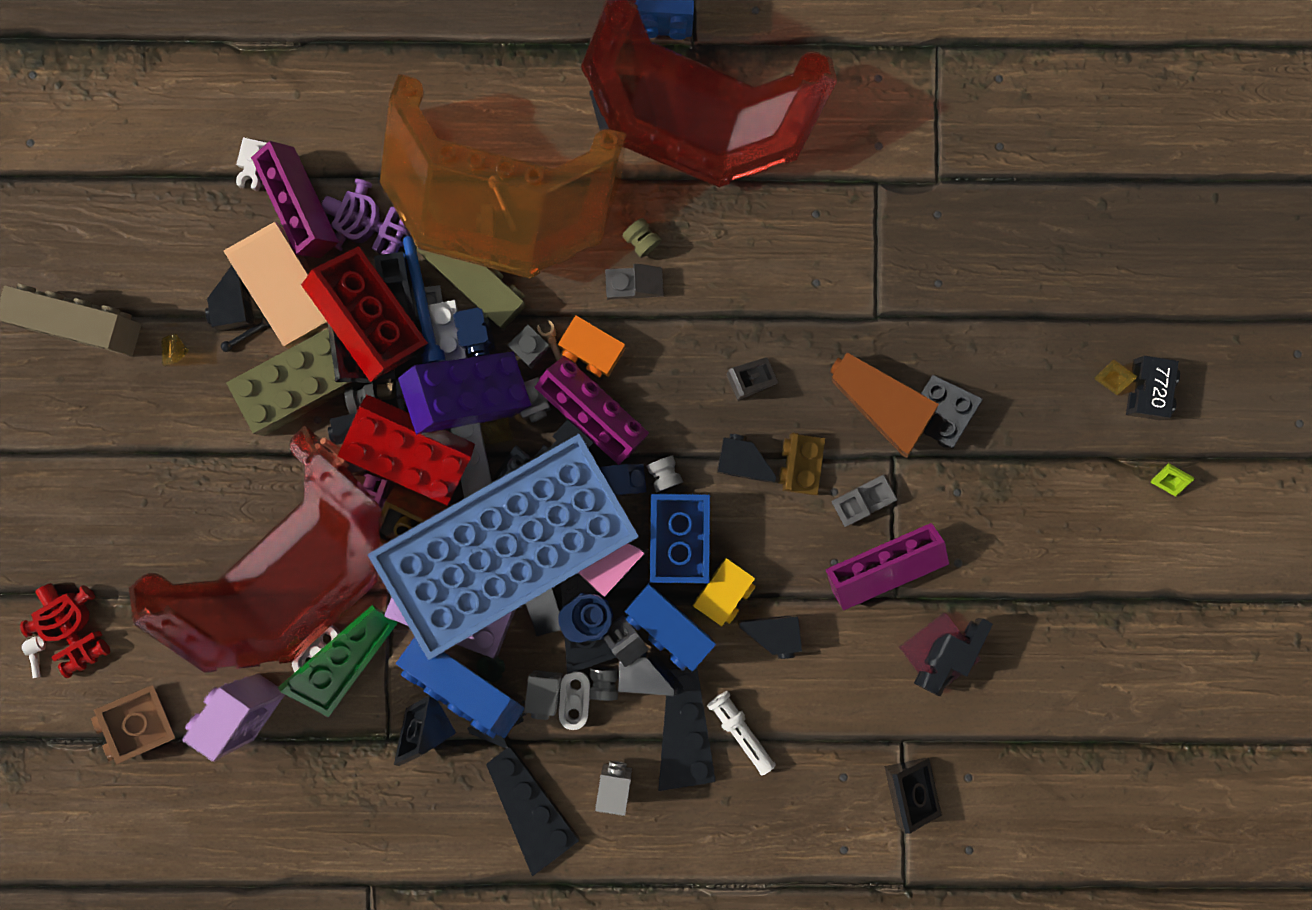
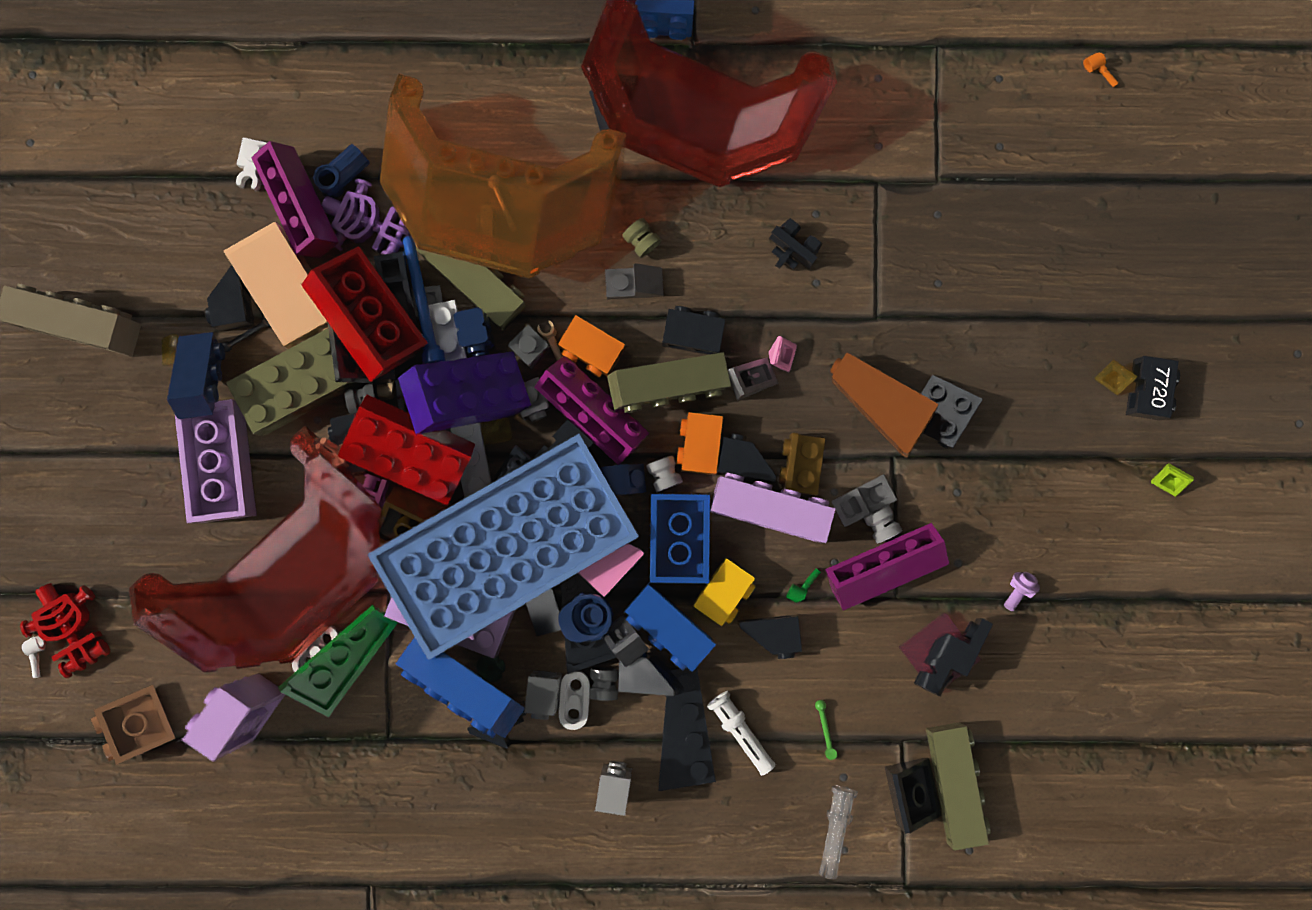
(196, 375): none -> dark blue brick
(216, 465): none -> lavender brick
(343, 169): none -> dark blue piece
(422, 730): black slope -> none
(532, 814): black wing -> none
(668, 381): none -> olive brick
(693, 331): none -> black brick
(701, 443): none -> orange brick
(772, 509): none -> lavender brick
(782, 353): none -> bright pink slope
(784, 238): none -> black hips
(799, 593): none -> green hand
(830, 752): none -> bright green hinge
(839, 818): none -> clear pin
(883, 524): none -> light grey wheel
(957, 786): none -> olive brick
(1025, 585): none -> lavender plate
(1098, 61): none -> orange hand

